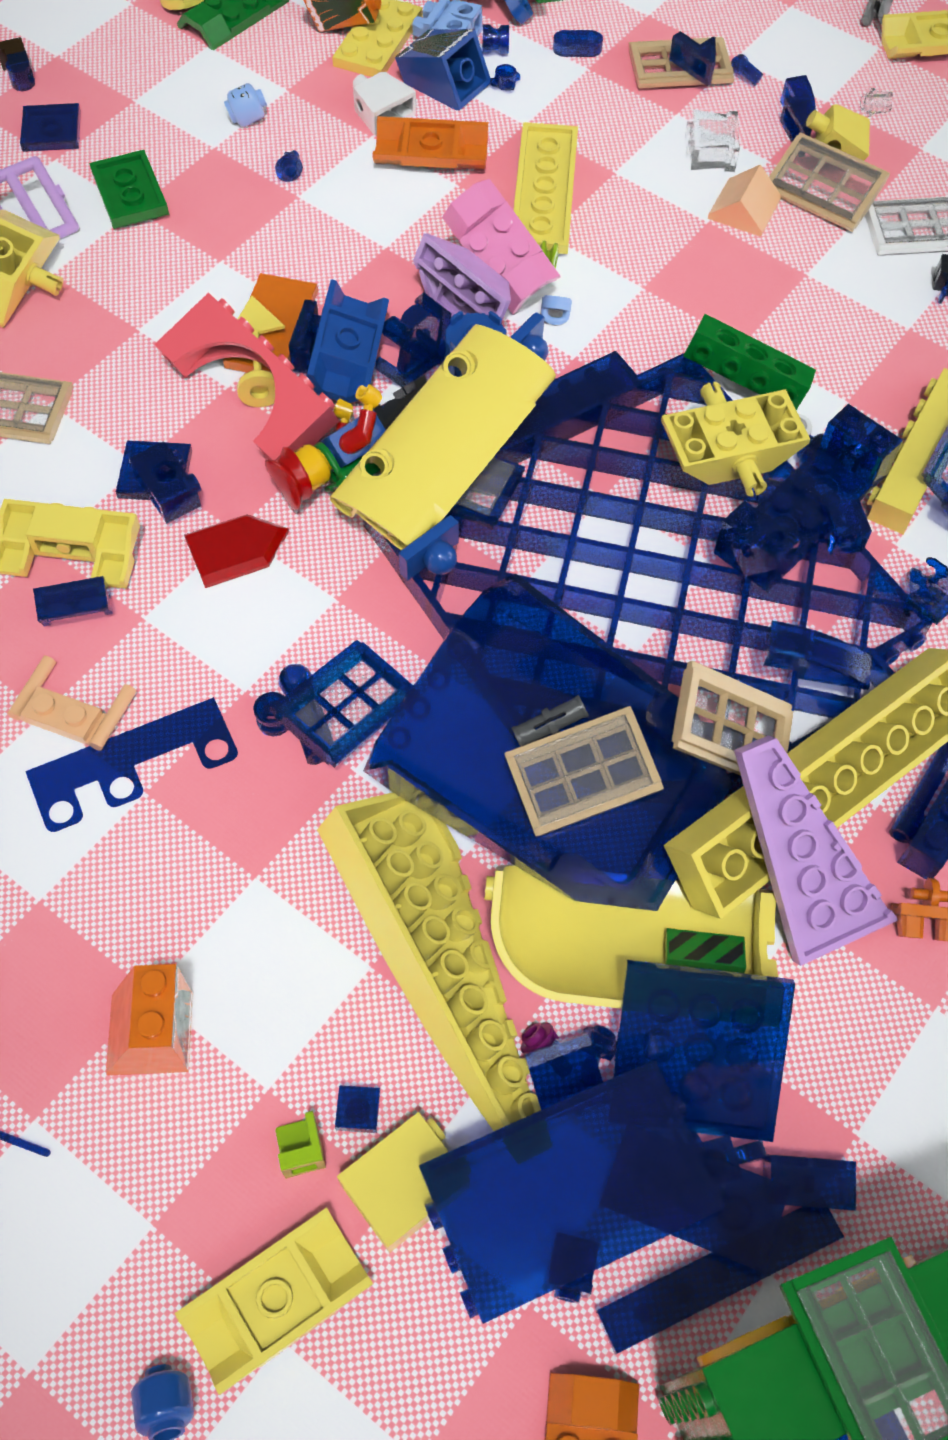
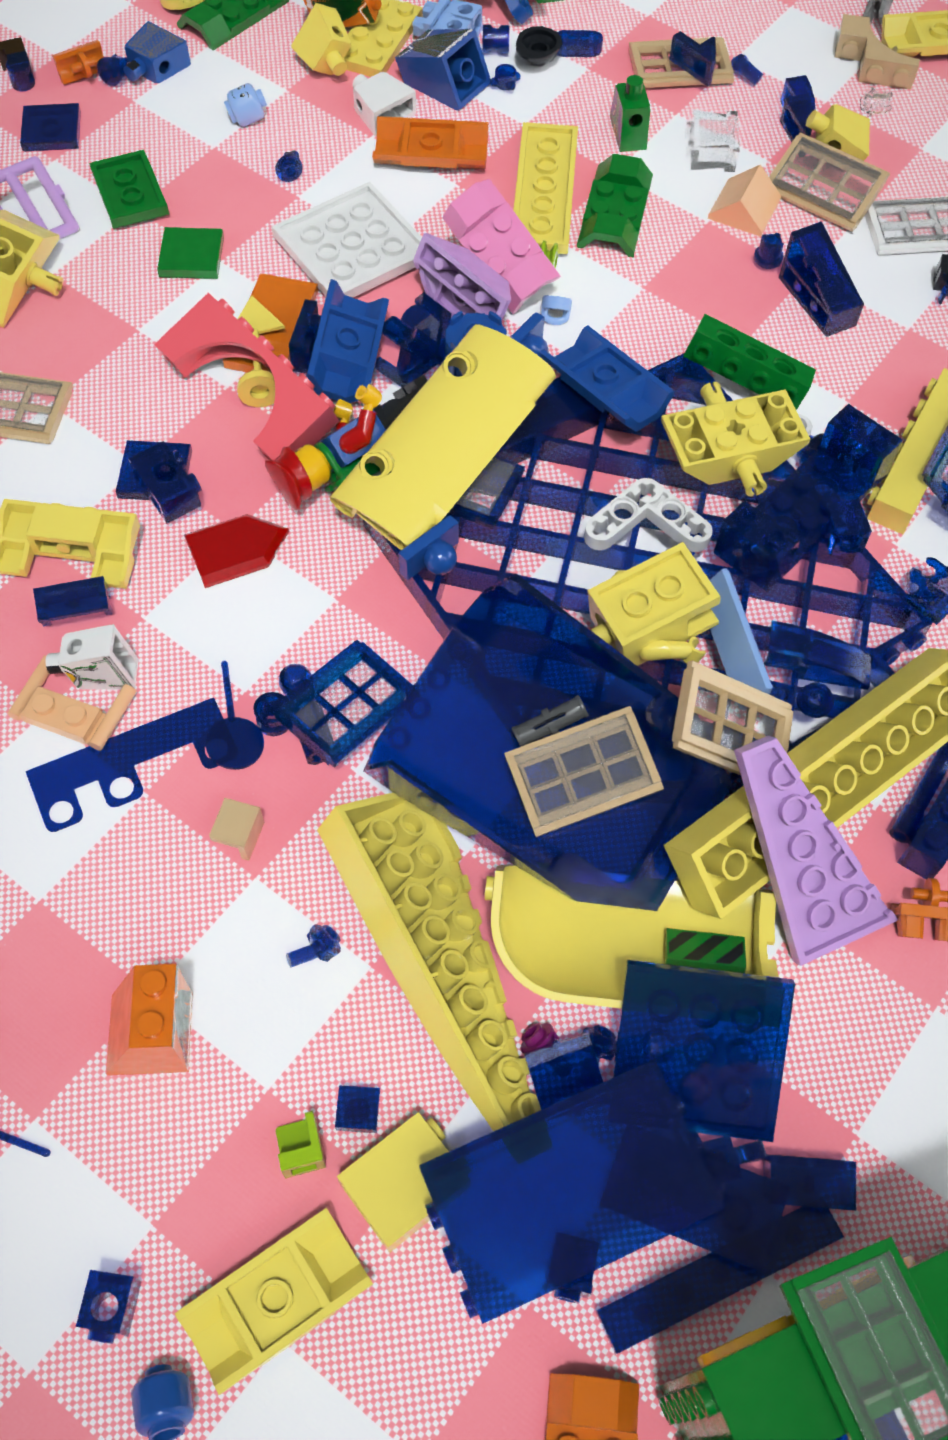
(78, 61): none -> orange hips
(95, 659): none -> white torso
(98, 1288): none -> clear blue brick
(111, 69): none -> clear blue hose
(155, 54): none -> blue torso
(190, 253): none -> green tile
(233, 740): none -> clear blue piece
(238, 826): none -> tan panel
(323, 41): none -> light yellow torso
(323, 945): none -> clear blue plate
(350, 240): none -> white plate
(538, 45): none -> black piece
(611, 380): none -> blue piece
(617, 203): none -> green piece
(630, 102): none -> green torso
(651, 509): none -> white beam
(656, 608): none -> light yellow torso
(734, 637): none -> light blue slope
(769, 253): none -> clear blue hose
(818, 692): none -> clear blue plate
(820, 280): none -> clear blue wedge
(877, 62): none -> tan arch

